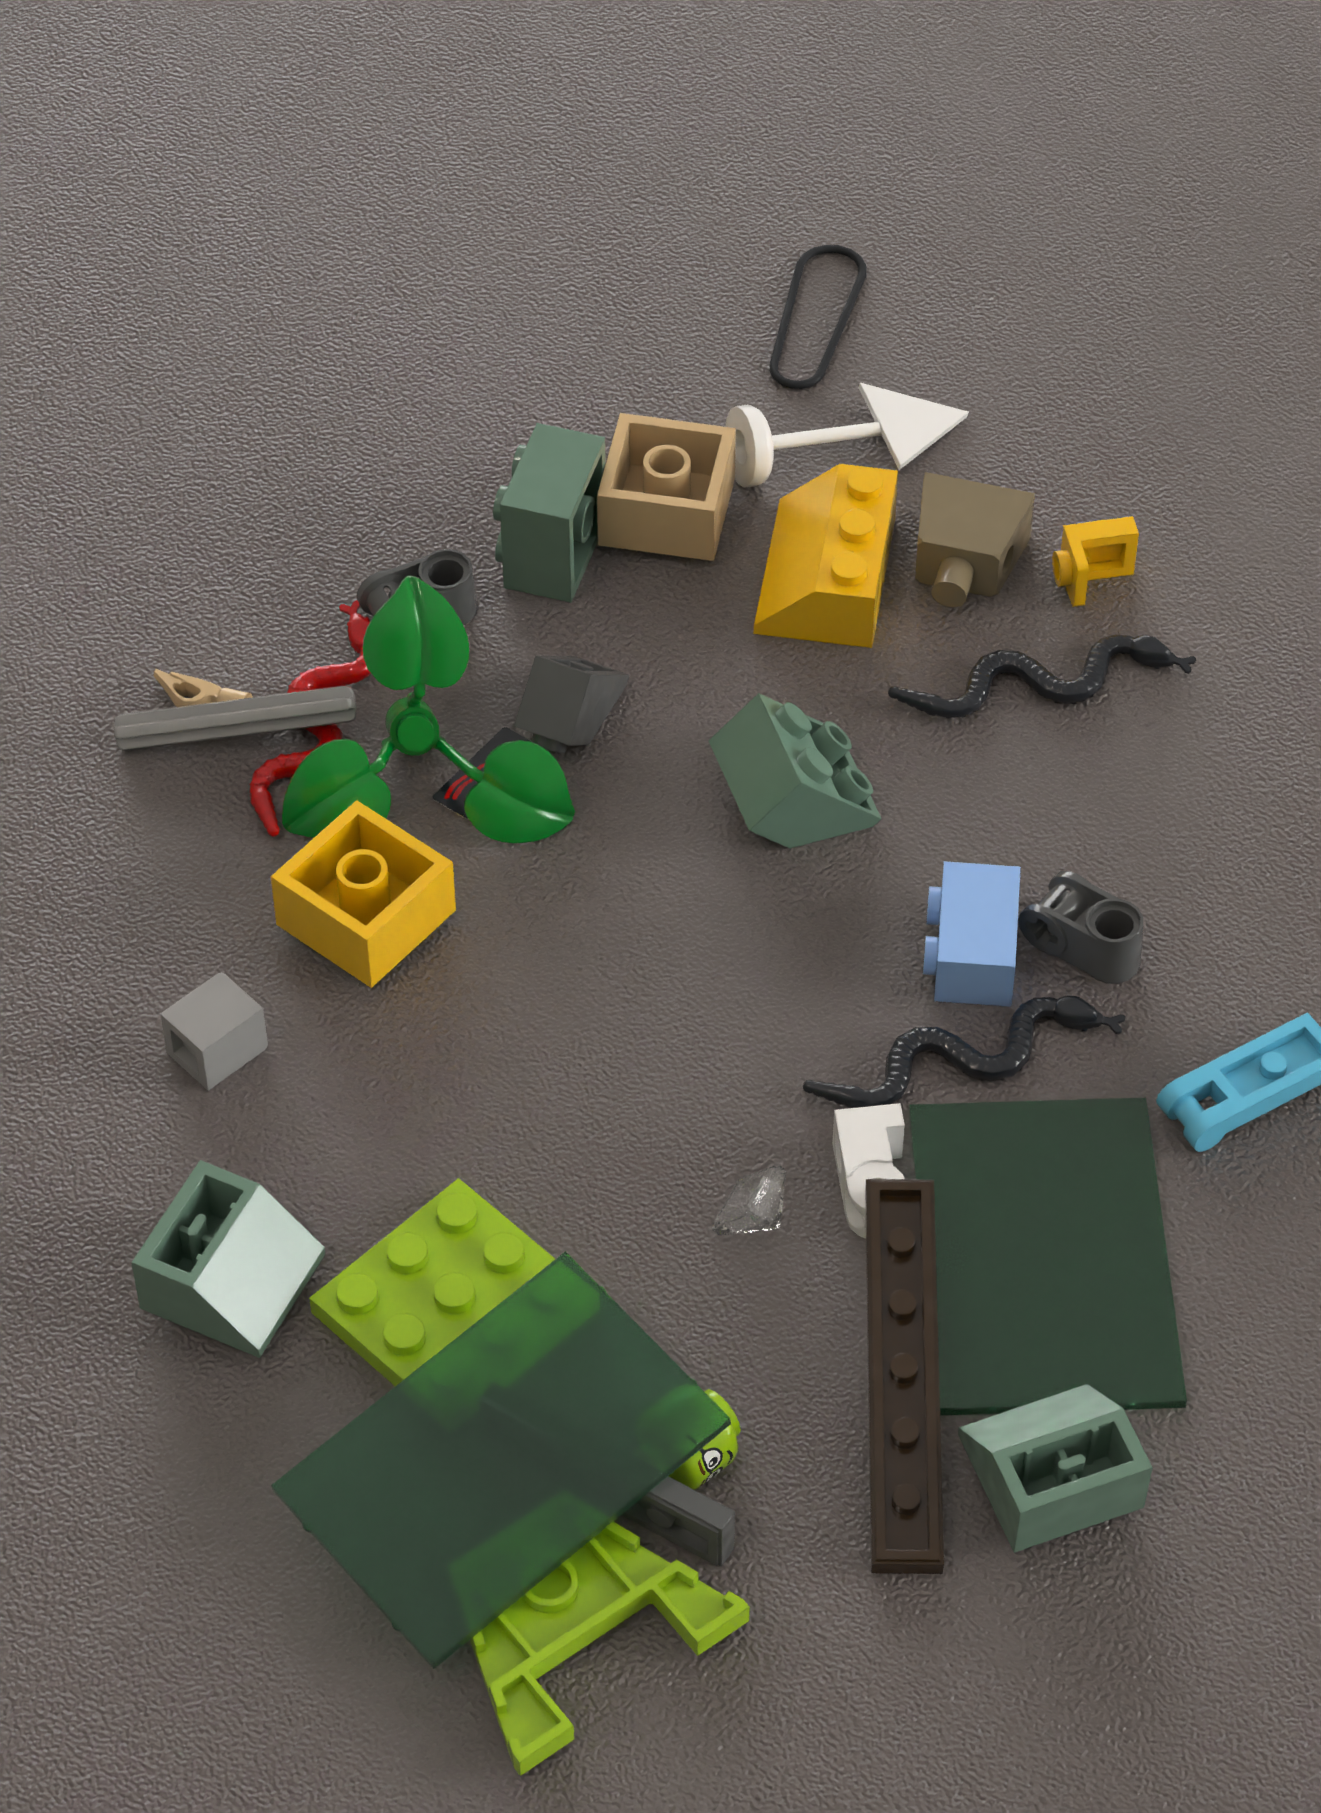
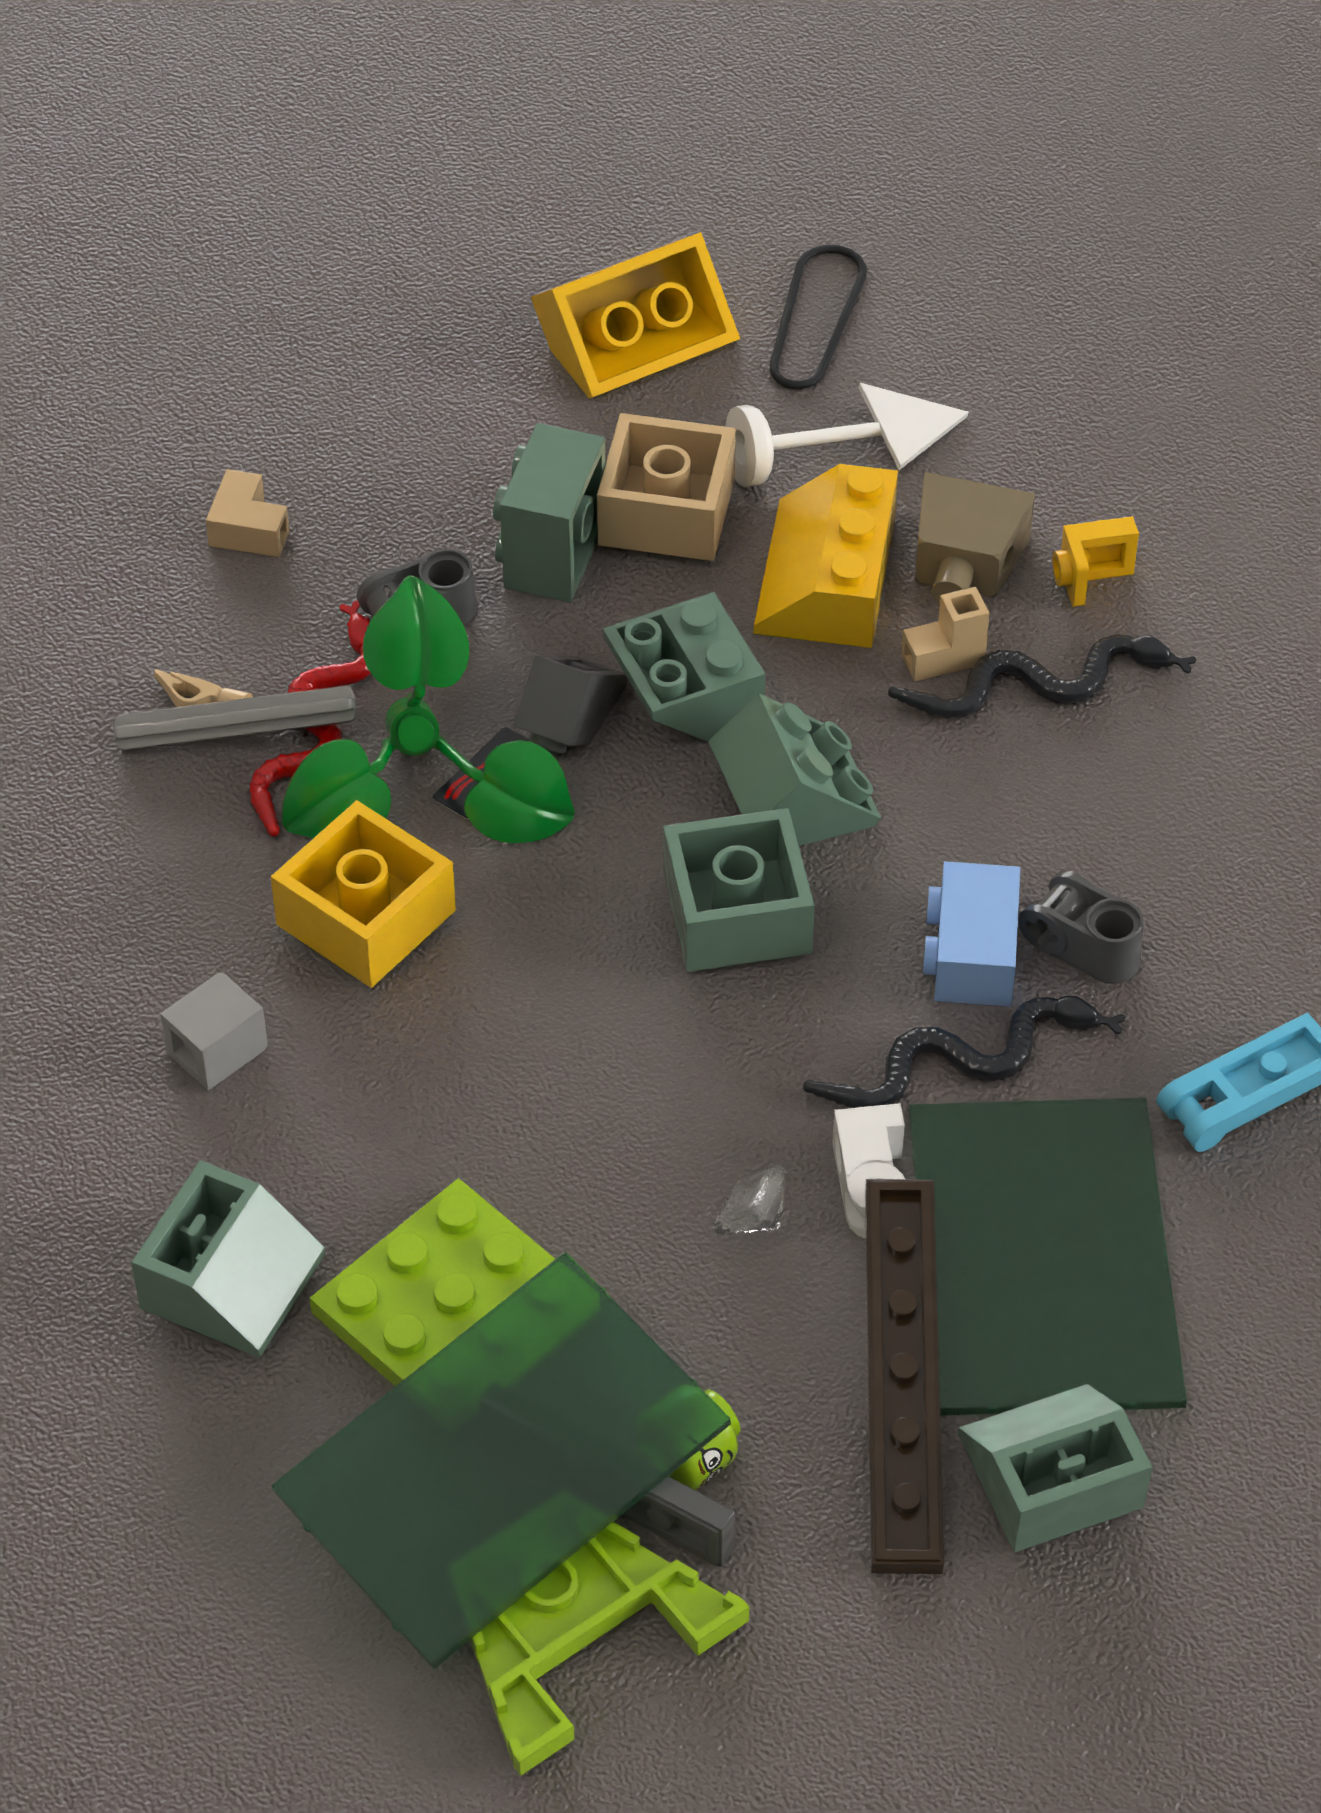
(242, 518): none -> tan piece
(637, 316): none -> yellow slope
(688, 665): none -> sand green slope
(738, 889): none -> sand green brick
(951, 642): none -> tan piece

